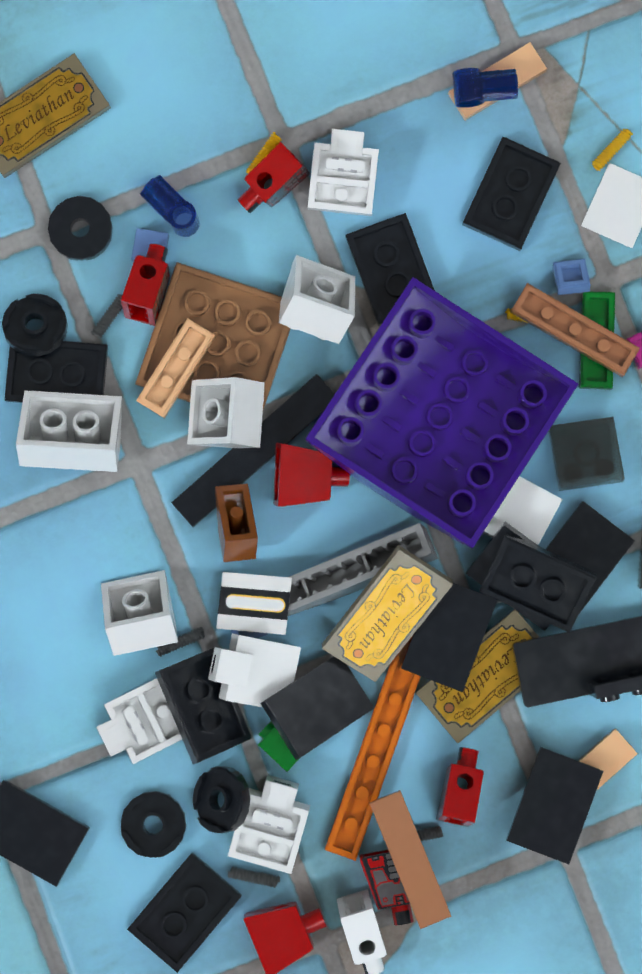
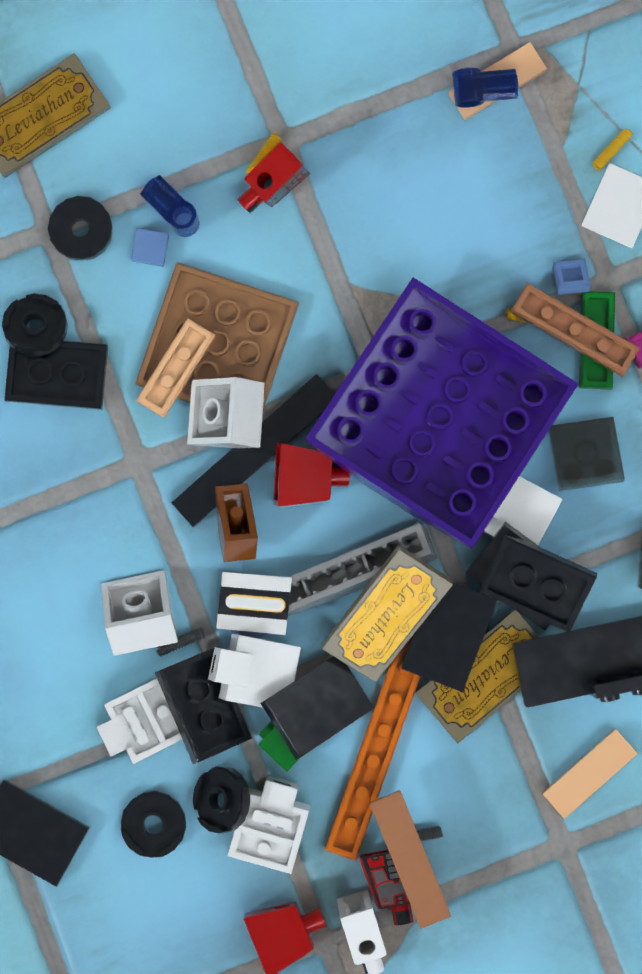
(69, 431): white slope -> none
(108, 317): dark grey piece -> none
(145, 296): red torso -> none
(184, 912): black tile -> none
(251, 876): dark grey piece -> none
(318, 300): white slope -> none
(343, 175): white piece -> none
(387, 262): black tile -> none
(458, 804): red torso -> none
(511, 193): black tile -> none
(554, 805): black tile -> none
(592, 543): black tile -> none

